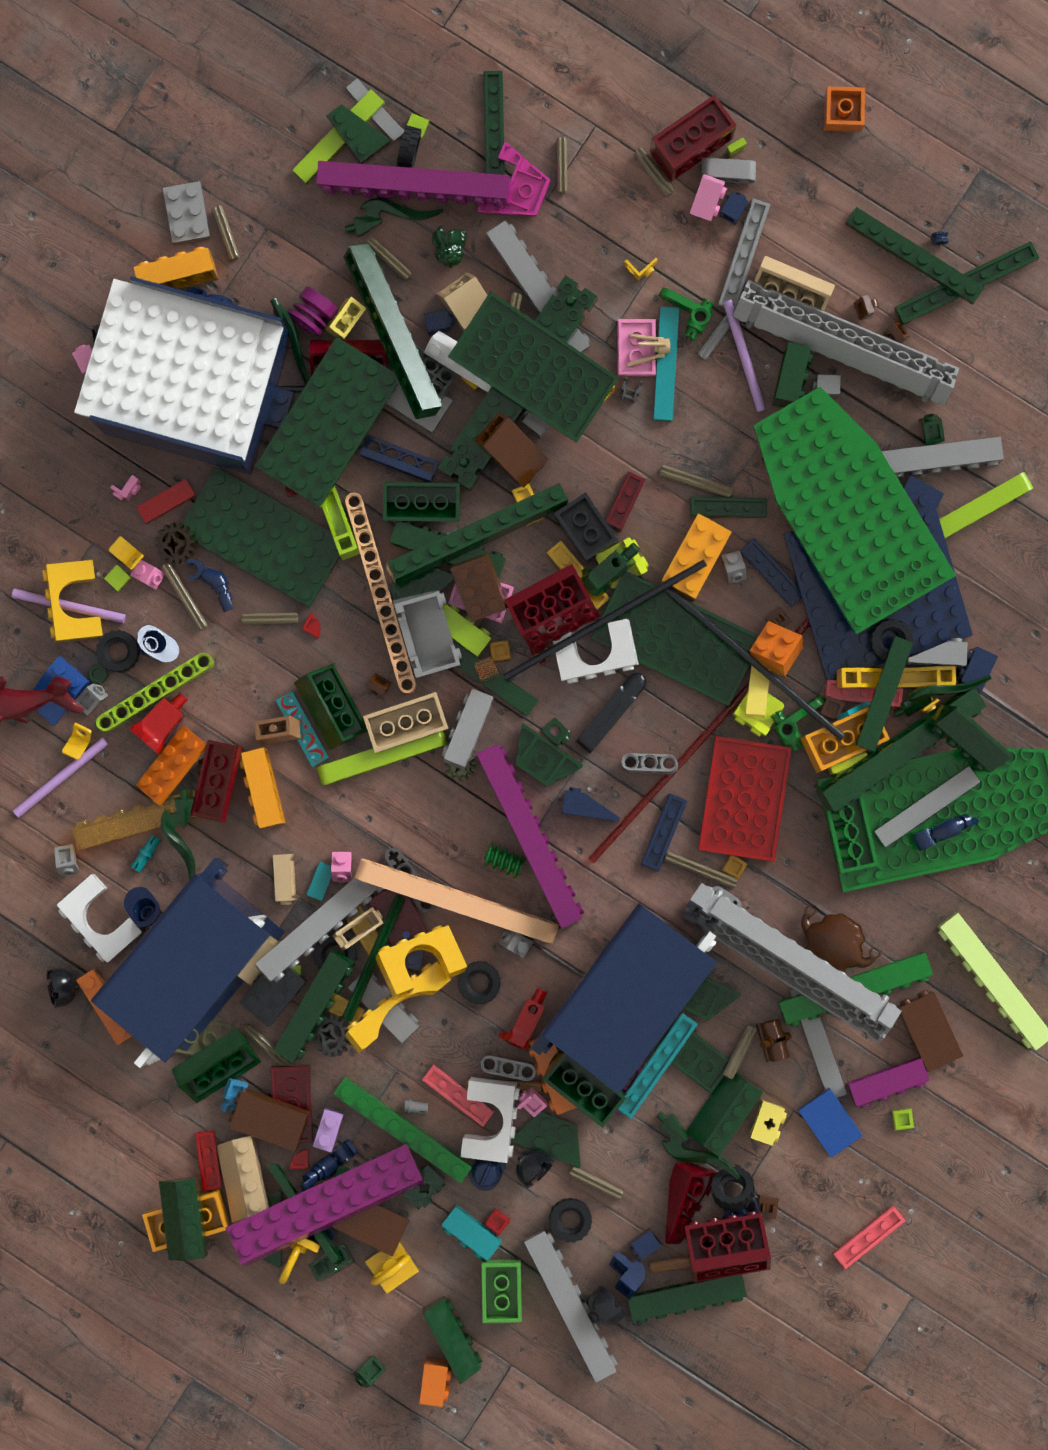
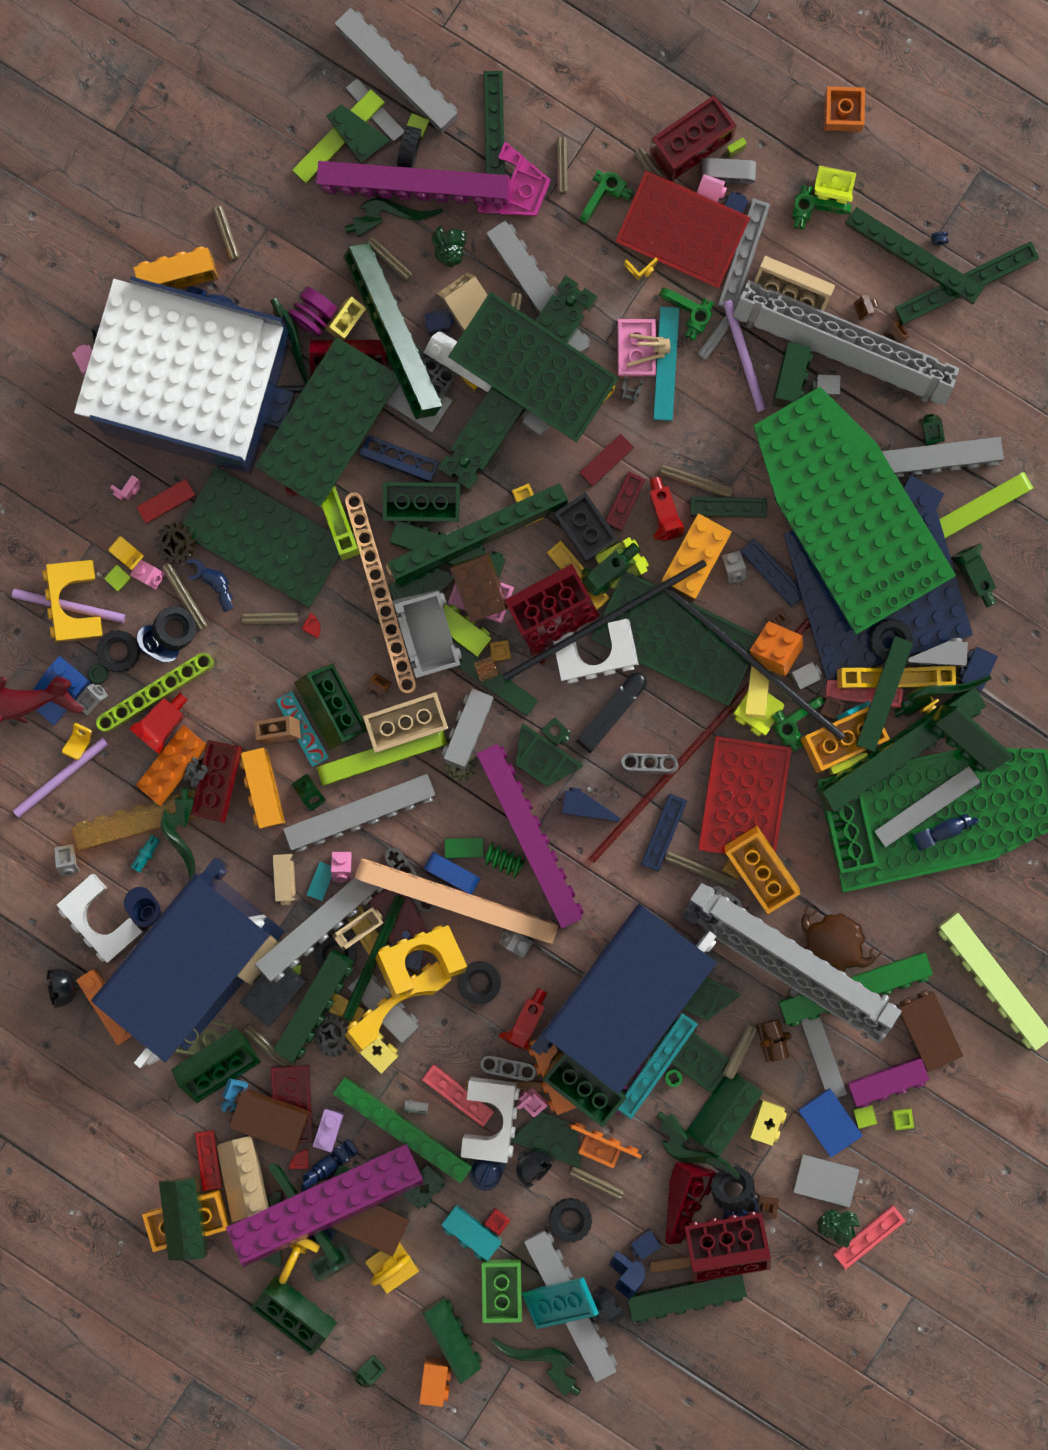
(166, 640): none -> black tyre
(186, 213): light grey plate -> none
(190, 770): none -> dark grey piece
(294, 1315): none -> dark green slope
(306, 790): none -> dark green bracket
(360, 812): none -> light grey brick
(378, 1060): none -> light yellow brick
(396, 70): none -> light grey brick
(452, 873): none -> blue beam
(464, 847): none -> green tile
(511, 449): reddish brown brick -> none
(558, 1359): none -> dark green piece
(560, 1303): none -> teal tile
(601, 1149): none -> orange bracket
(602, 179): none -> green piece
(606, 460): none -> dark red tile
(668, 522): none -> red piece
(668, 1081): none -> green bush
(682, 229): none -> red plate
(762, 870): none -> light orange brick
(802, 216): none -> green piece
(806, 675): none -> light grey brick
(826, 1180): none -> light grey tile
(834, 184): none -> neon yellow bracket
(838, 1226): none -> dark green hair
(864, 1116): none -> lime tile
(976, 573): none -> dark green piece

